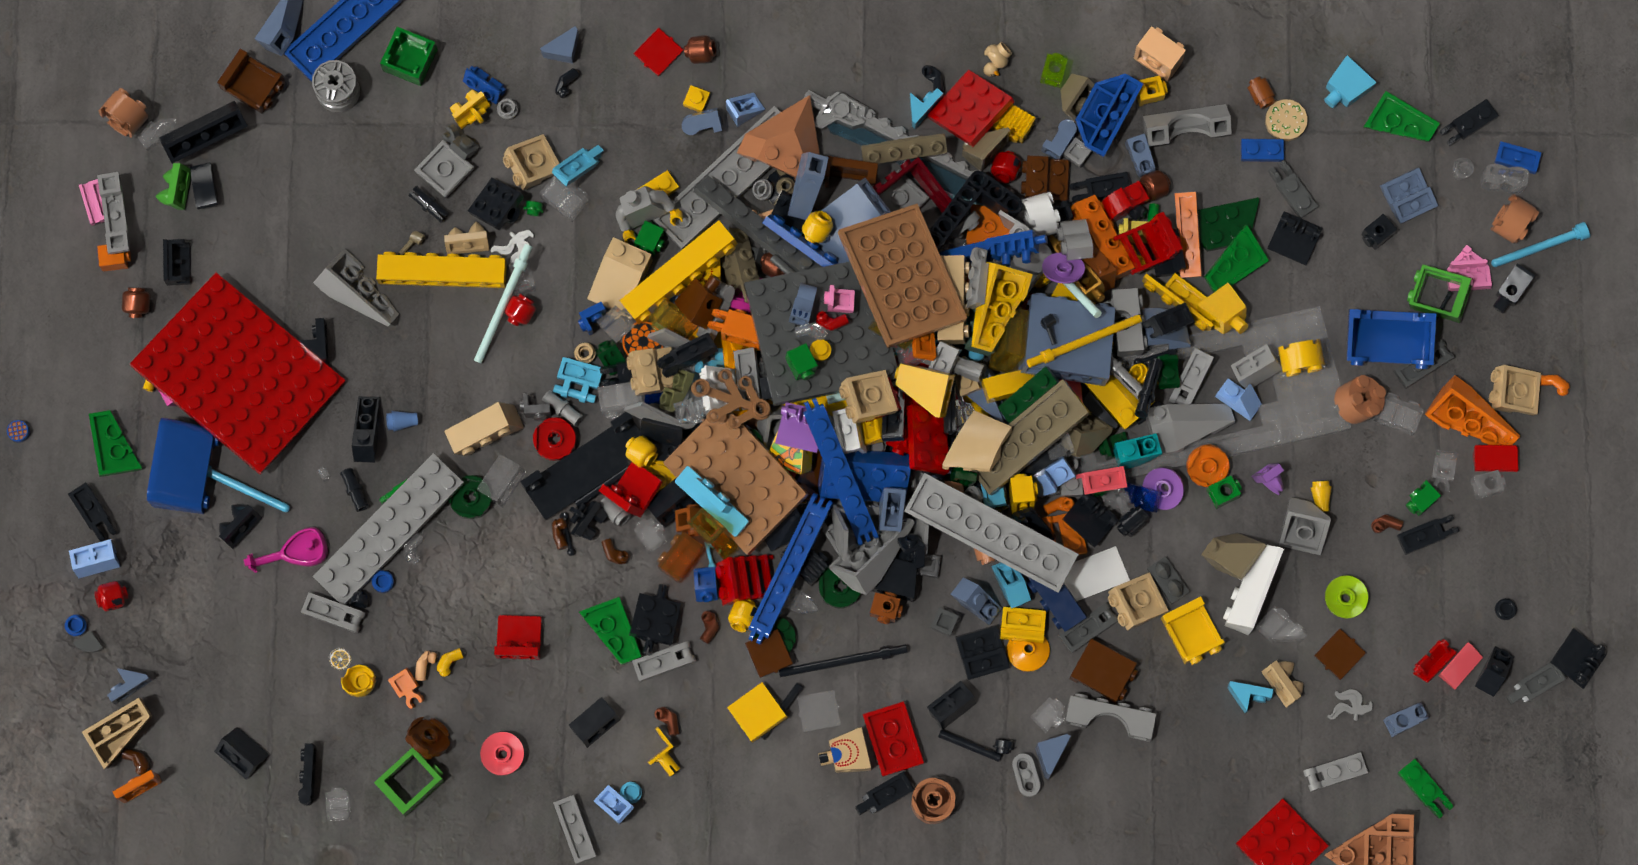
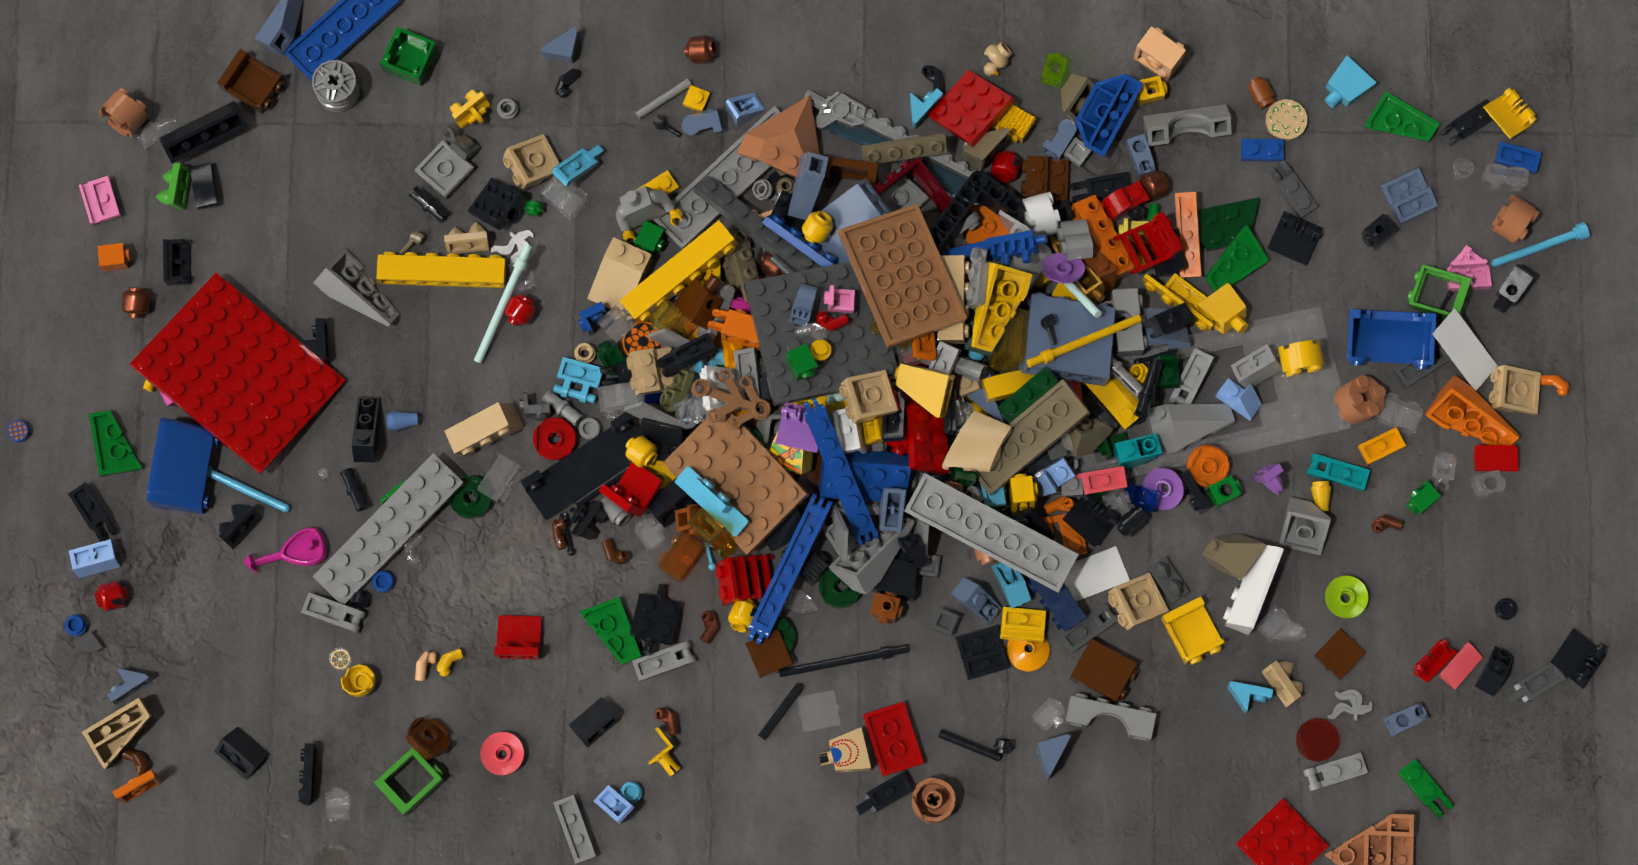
(114, 213): light grey slope -> none
(404, 684): orange plate -> none
(476, 79): blue hinge -> none
(589, 428): none -> light grey tile
(658, 52): red piece -> none
(663, 98): none -> light grey bar
(664, 125): none -> black hand
(705, 584): blue bracket -> none
(757, 712): yellow tile -> none
(951, 705): black hinge -> none
(1026, 775): light grey plate -> none
(1196, 500): none -> black plate
(1317, 740): none -> clear red tile
(1338, 472): none -> teal plate
(1381, 446): none -> light orange plate
(1425, 535): black hinge -> none
(1464, 349): none -> white sticker
(1510, 114): none -> yellow hinge

